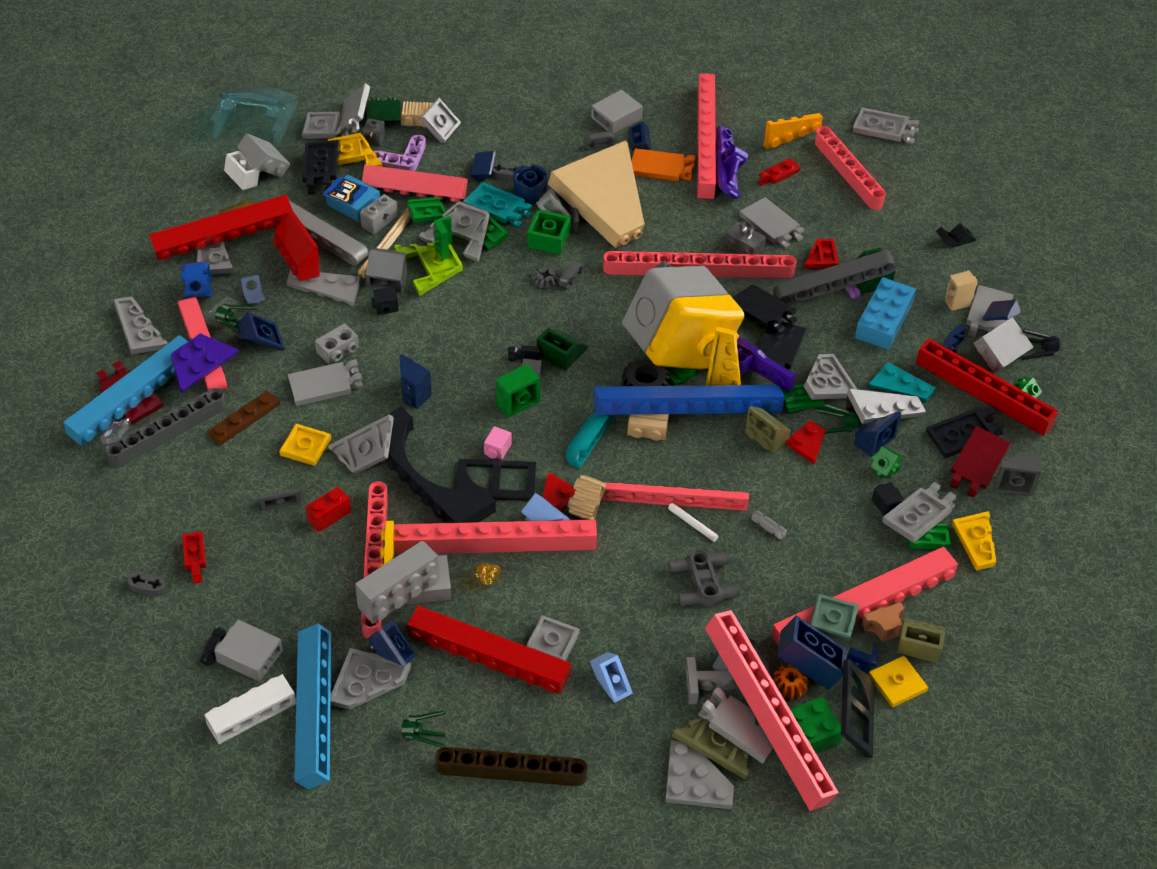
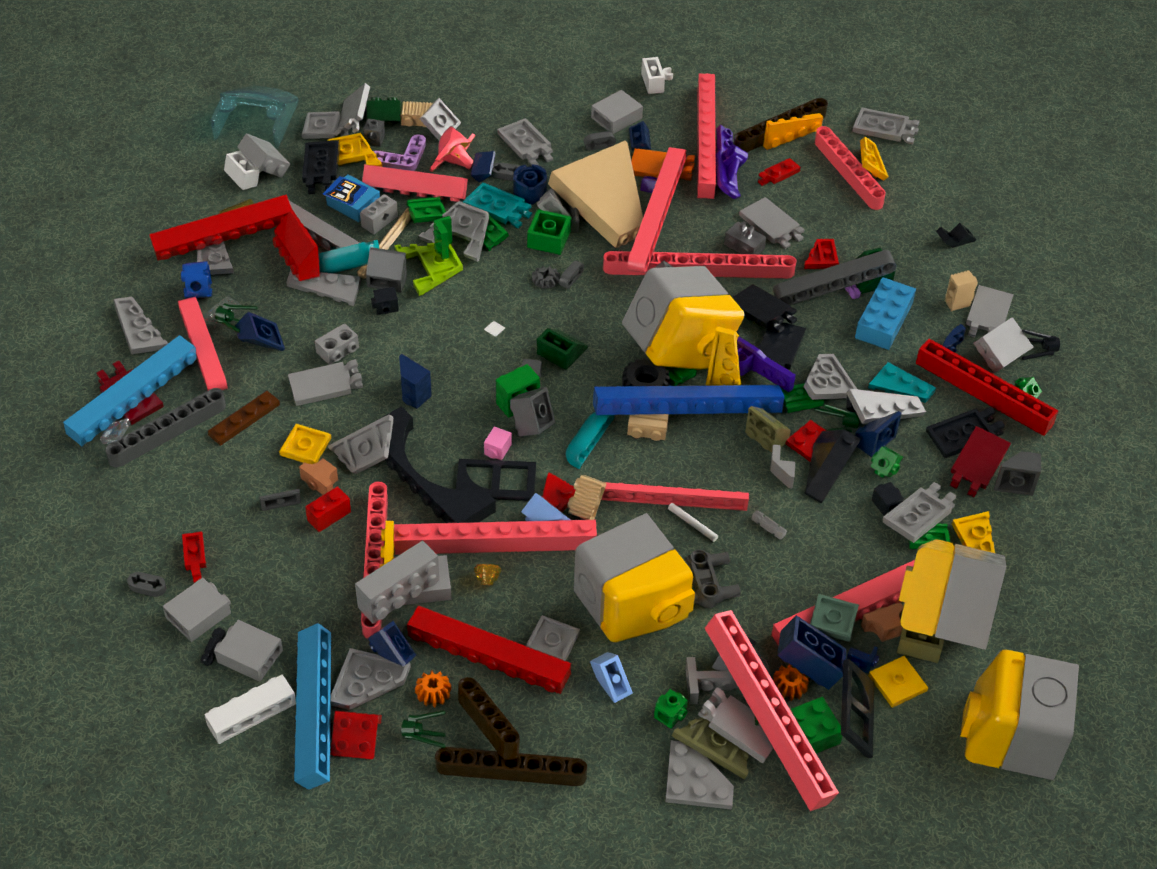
(197, 609): none -> light grey brick
(199, 359): dark purple wing -> none
(252, 296): sand blue bracket -> none
(319, 475): none -> nougat brick
(346, 257): none -> teal brick
(354, 734): none -> red bracket
(433, 688): none -> orange gear
(453, 149): none -> coral piece
(488, 718): none -> dark brown beam
(494, 328): none -> white sticker
(525, 352): black plate -> none
(526, 141): none -> light grey tile
(532, 412): none -> dark grey slope
(633, 580): none -> piece
(648, 183): none -> dark purple slope
(654, 76): none -> white brick
(656, 210): none -> coral beam
(671, 708): none -> green brick
(754, 136): none -> dark brown beam
(782, 469): none -> light grey slope
(829, 458): none -> black wedge
(871, 159): none -> yellow wing
(952, 592): none -> piece
(1002, 310): dark blue slope -> none
(1021, 714): none -> piece

